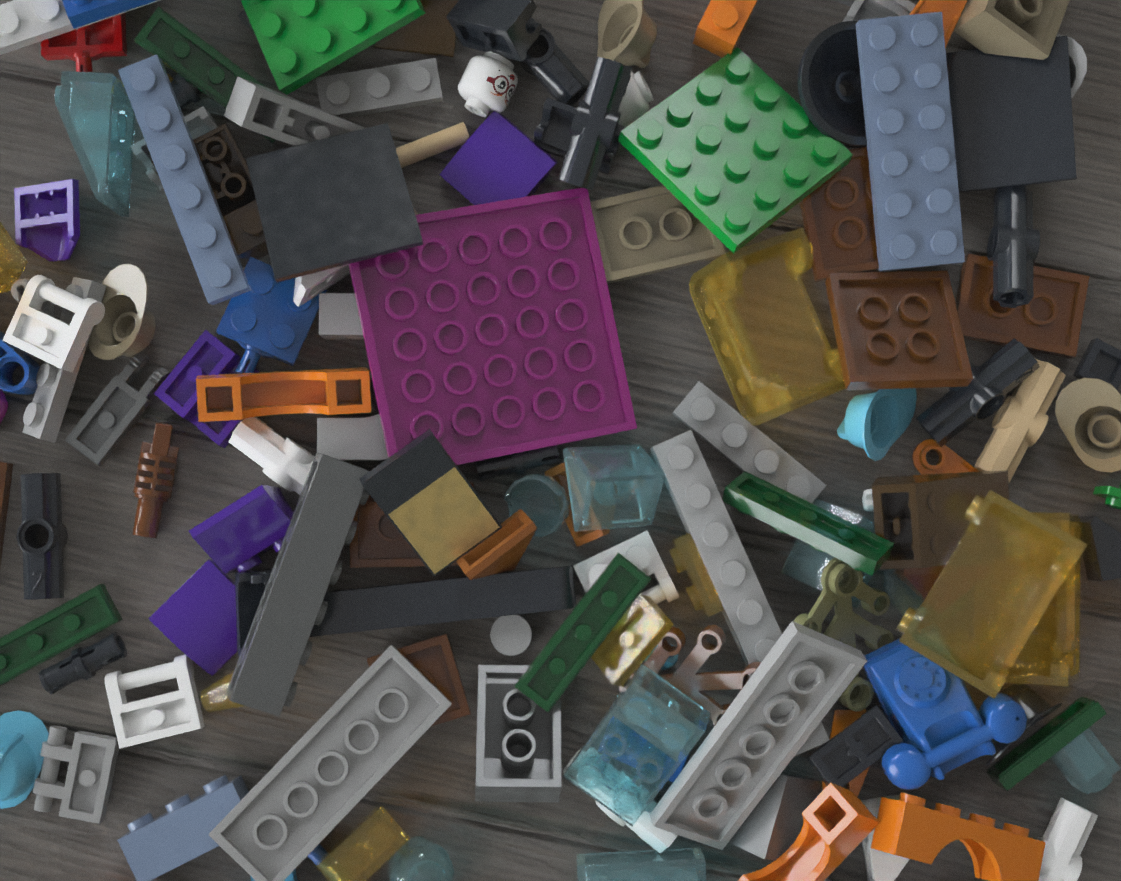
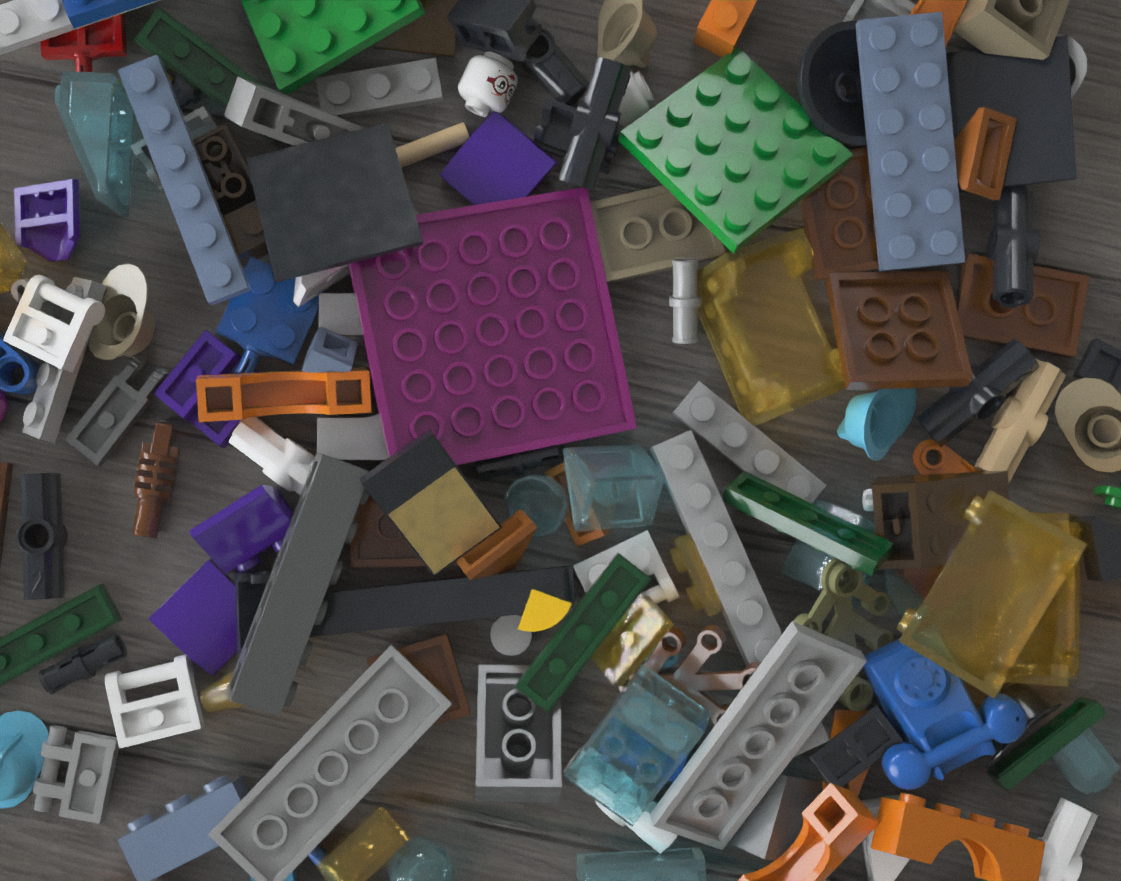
(330, 353): none -> sand blue slope
(542, 611): none -> yellow tile
(685, 300): none -> light grey pin
(983, 152): none -> dark orange slope

